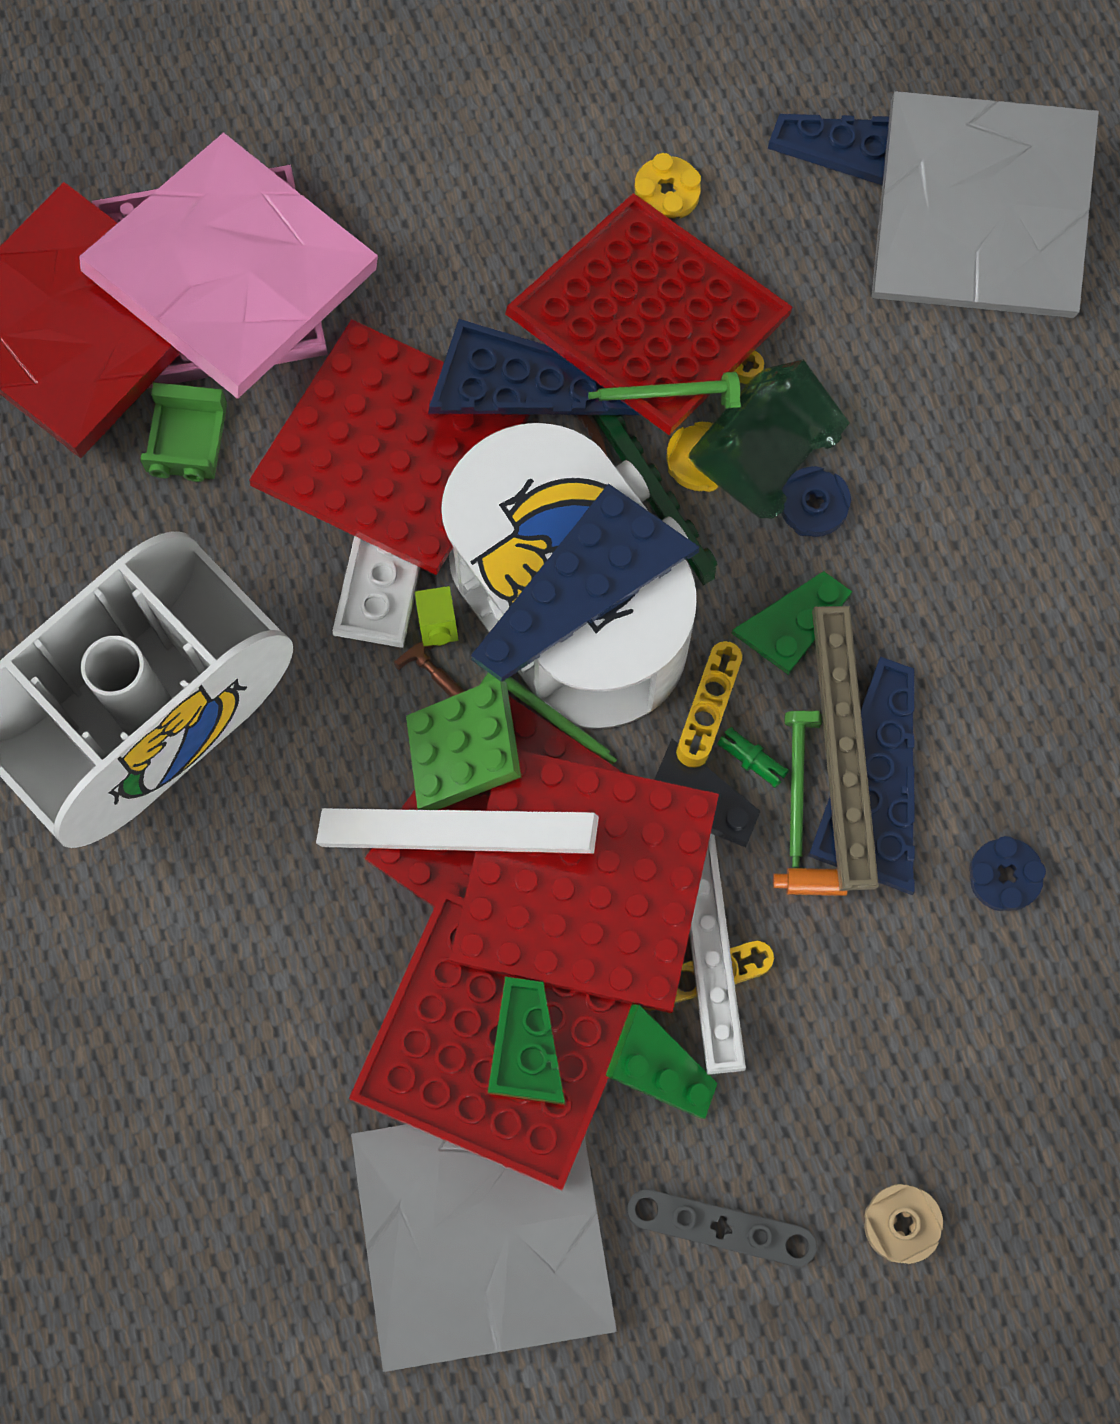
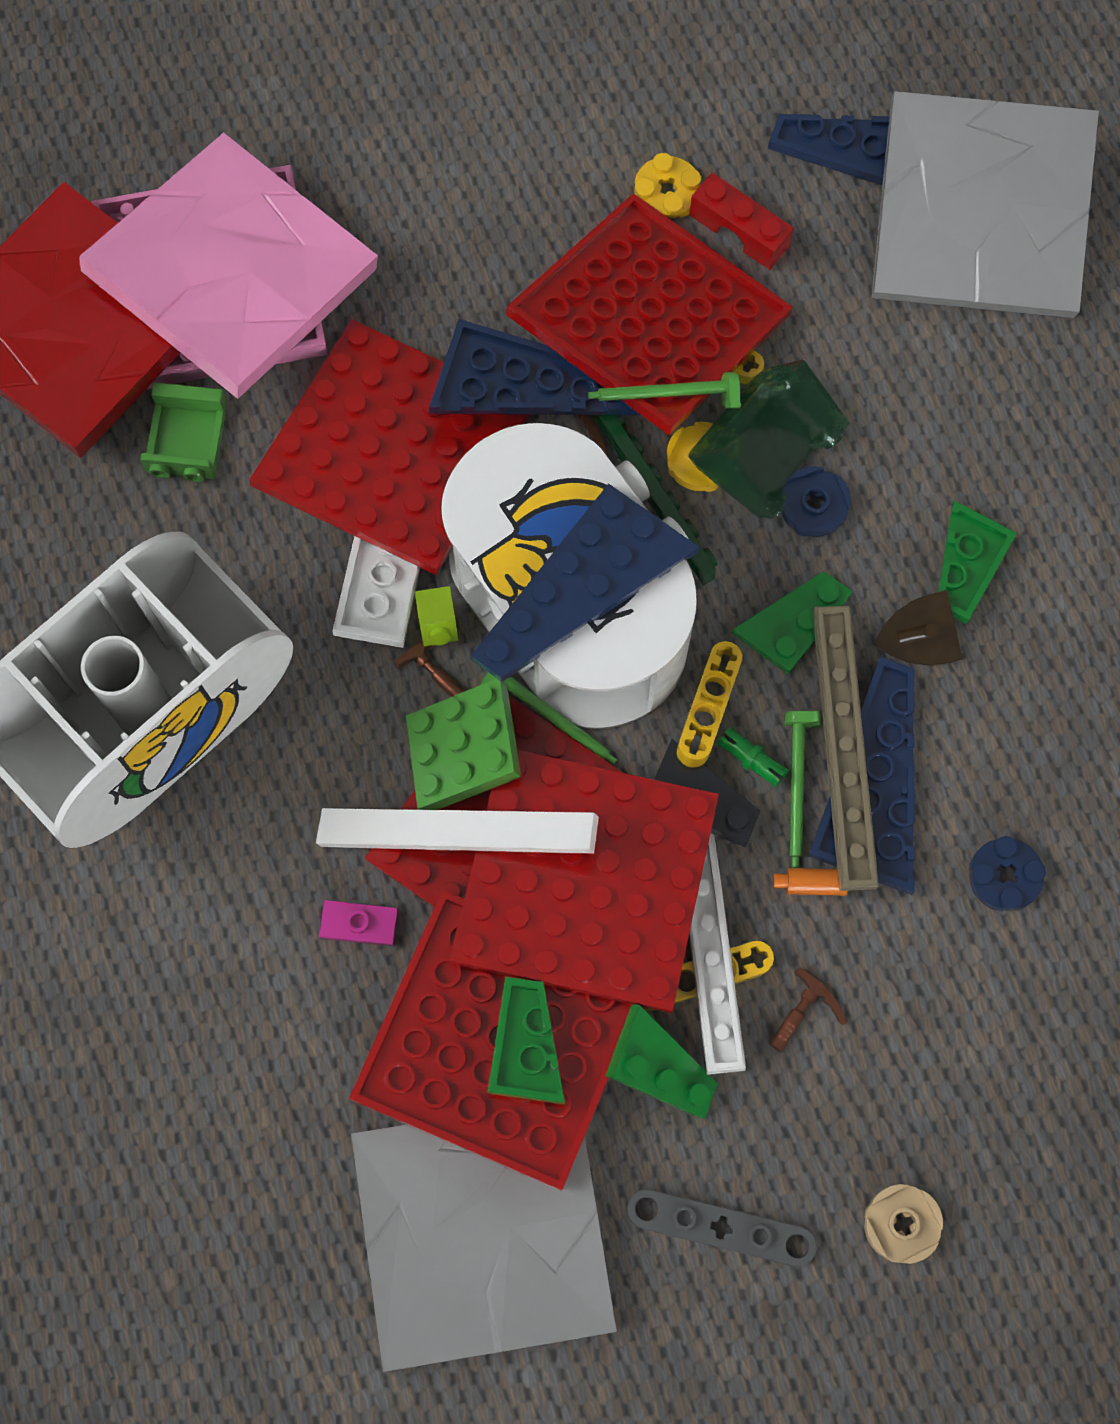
(358, 923): none -> dark pink plate
(761, 232): none -> red arch
(796, 1014): none -> copper piece
(922, 632): none -> dark brown shield
(971, 558): none -> green wing

